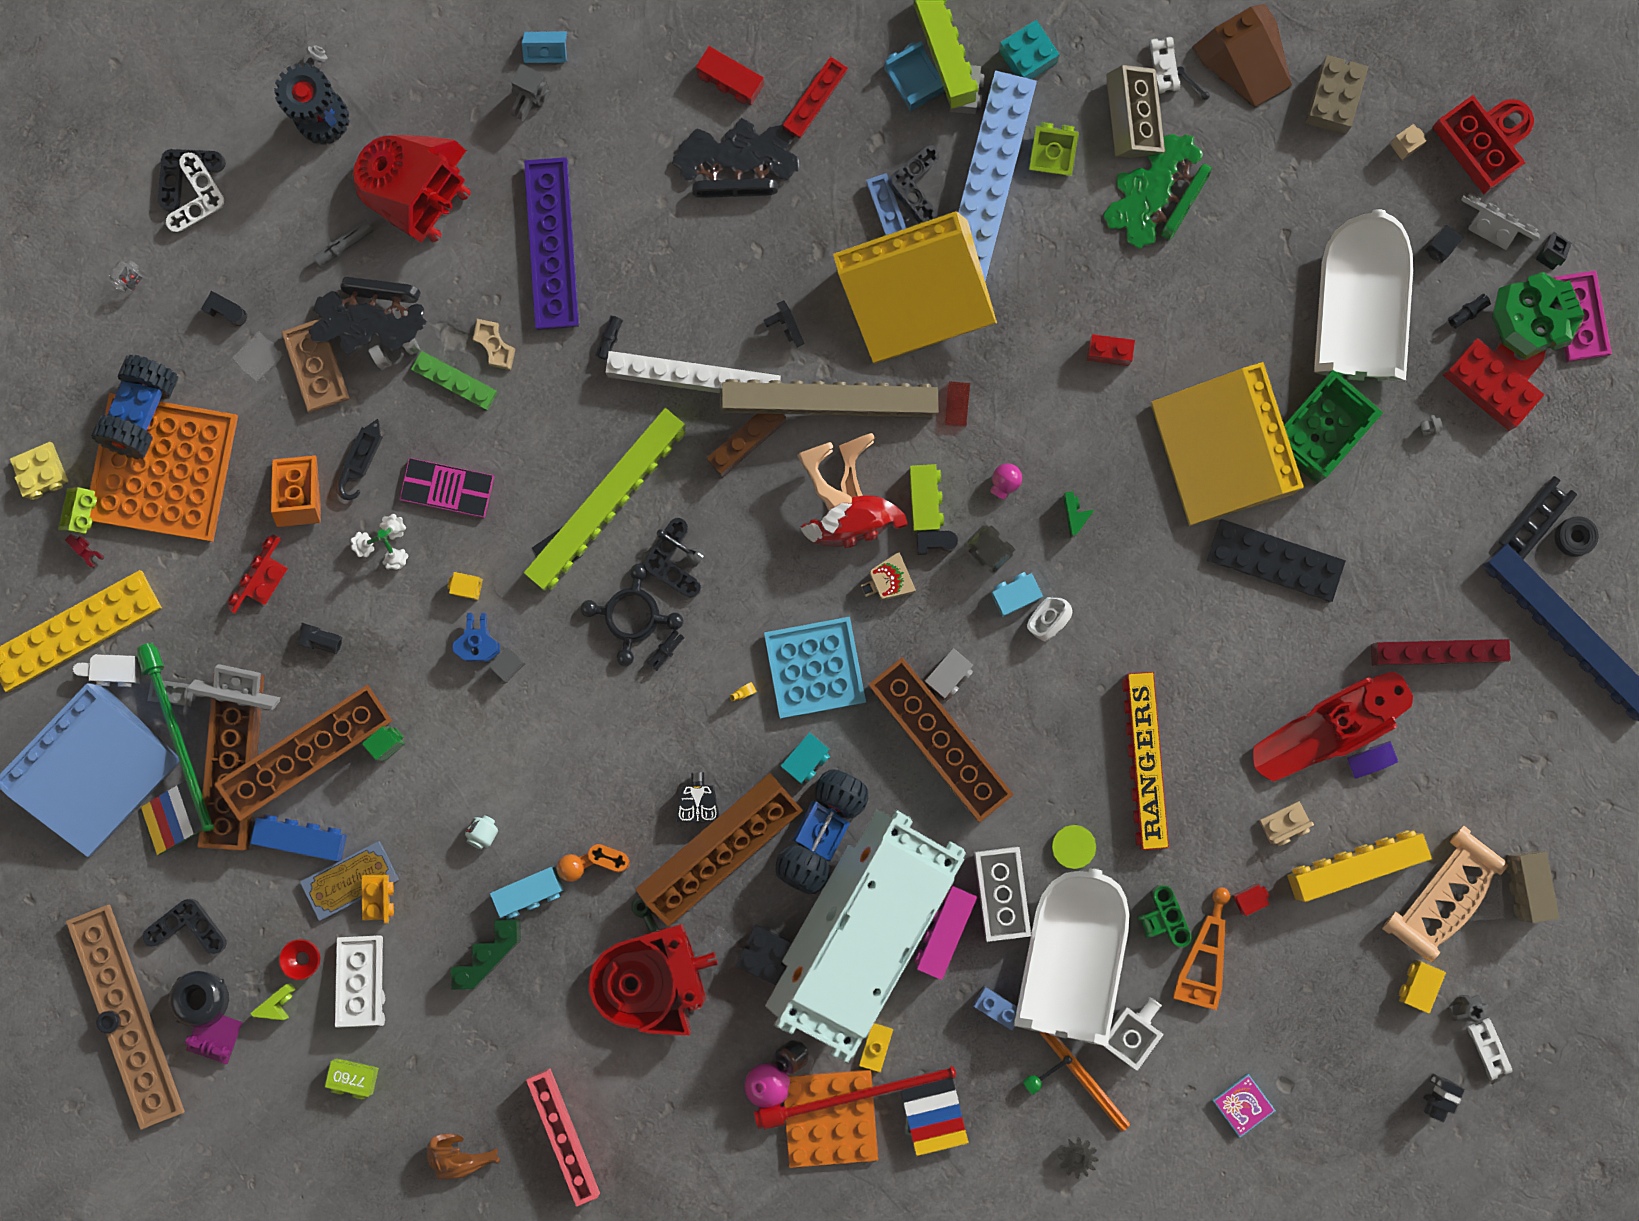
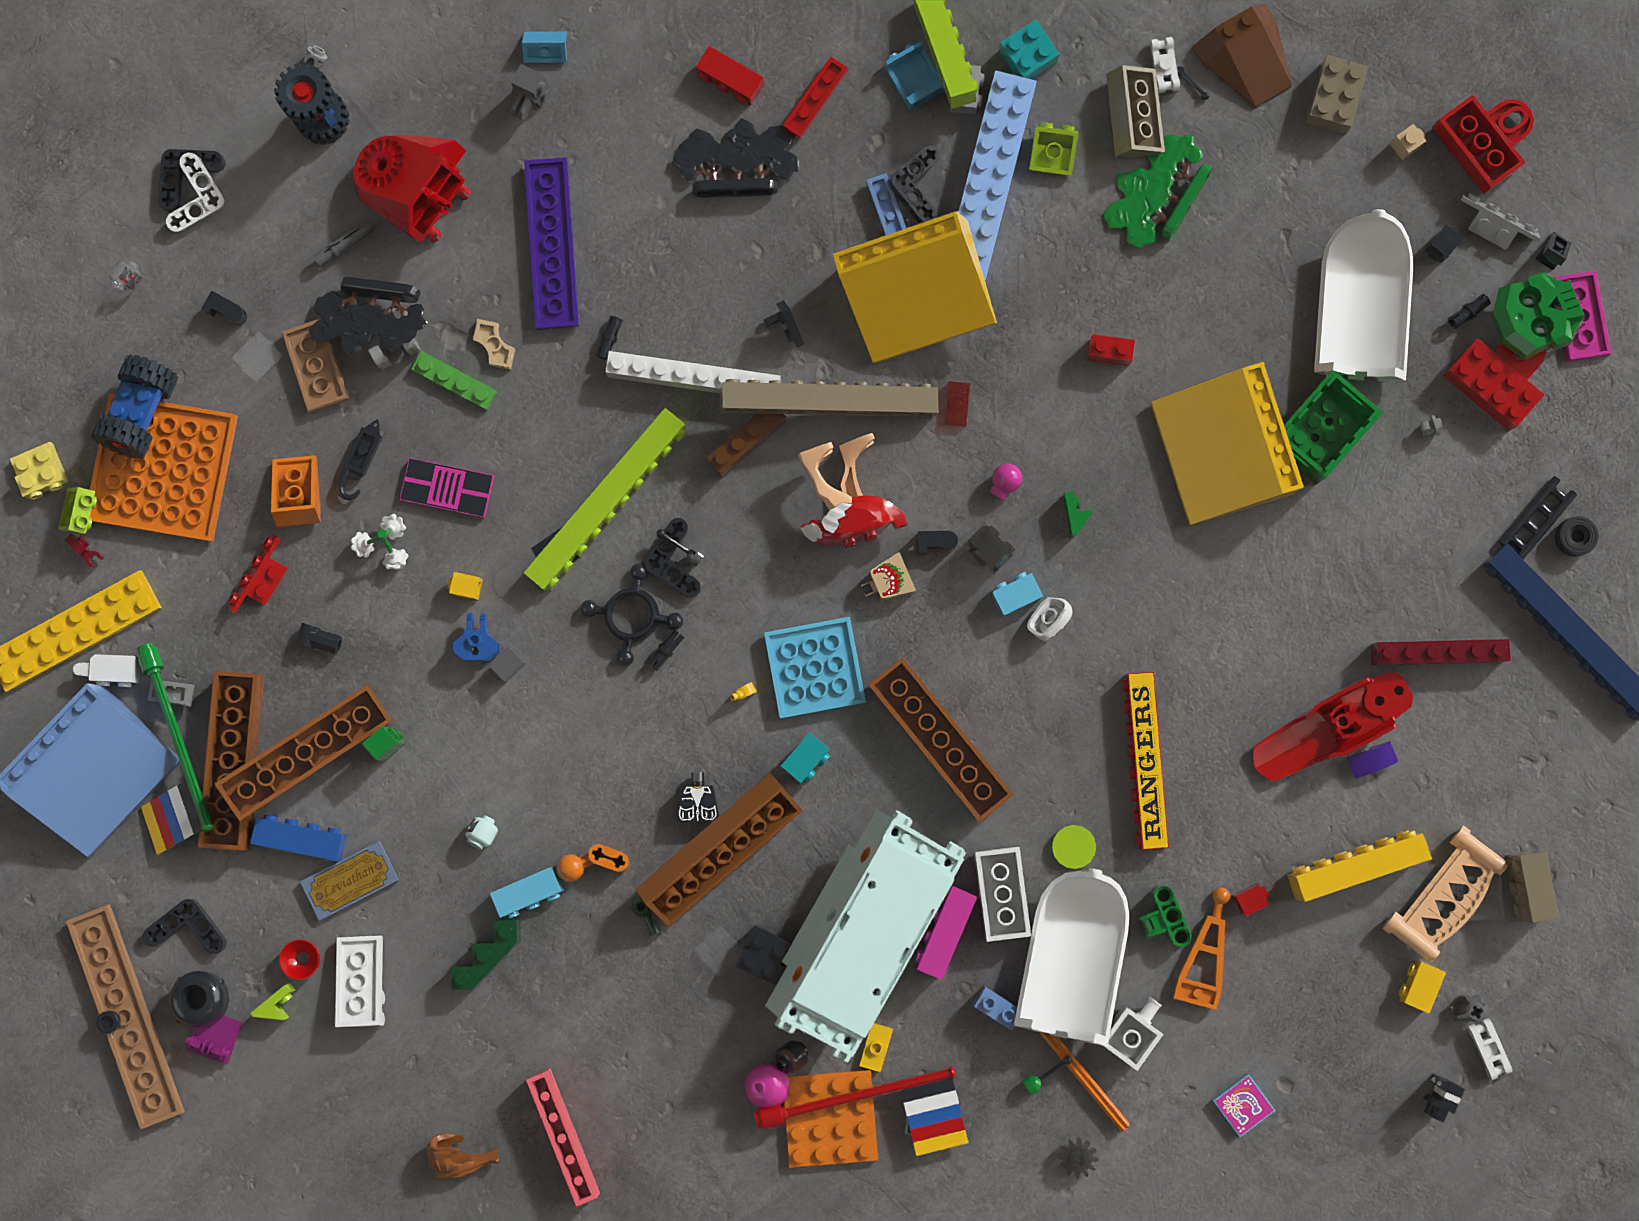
(235, 686): light grey bracket -> none
(351, 1078): lime brick -> none
(376, 897): light orange bracket -> none
(665, 978): red animal -> none
(821, 831): black plate -> none
(926, 498): lime brick -> none
(949, 673): light grey brick -> none
(1276, 560): black plate -> none
(1286, 823): tan bracket -> none

